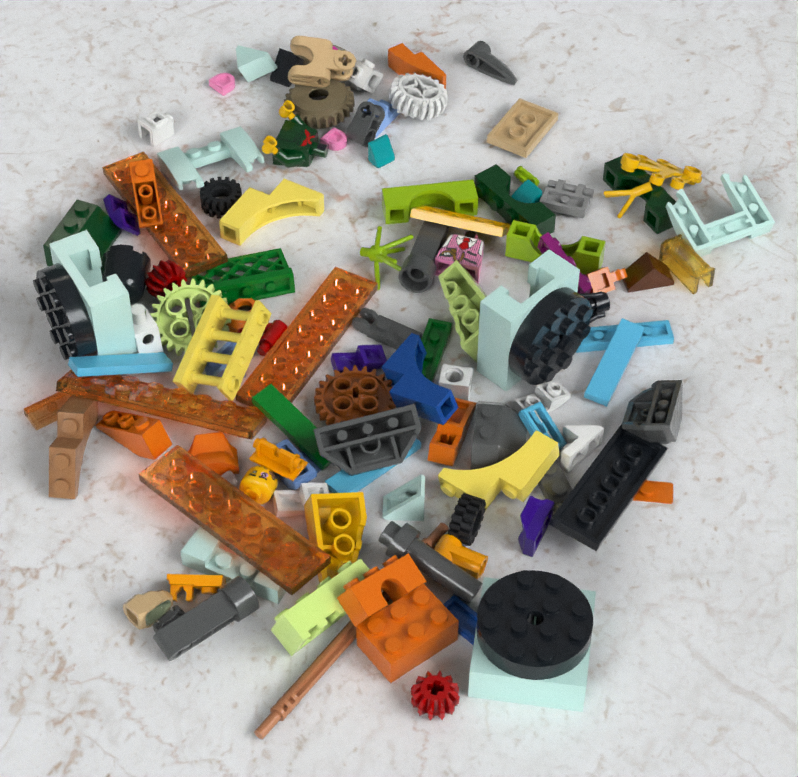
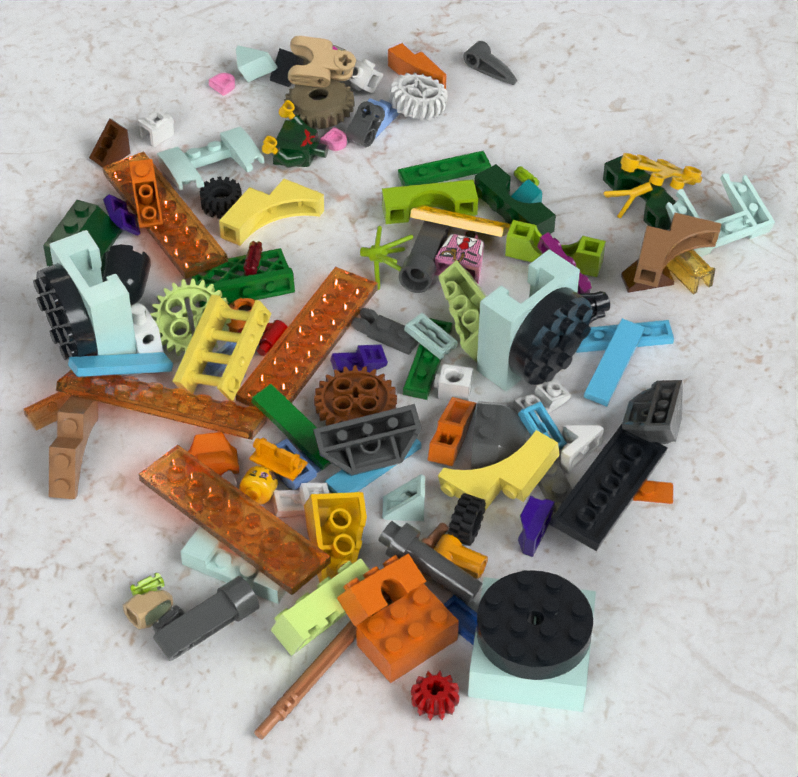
(111, 145): none -> reddish brown slope
(137, 433): orange slope -> none
(147, 584): none -> lime piece
(163, 277): red gear -> none
(206, 583): light orange plate -> none
(253, 258): none -> dark red axle
(380, 151): teal slope -> none
(412, 387): blue arch -> none
(428, 337): none -> light aqua tile
(444, 169): none -> green tile
(522, 128): tan plate -> none
(567, 198): light grey plate -> none
(603, 279): plate -> none
(662, 245): none -> medium nougat arch

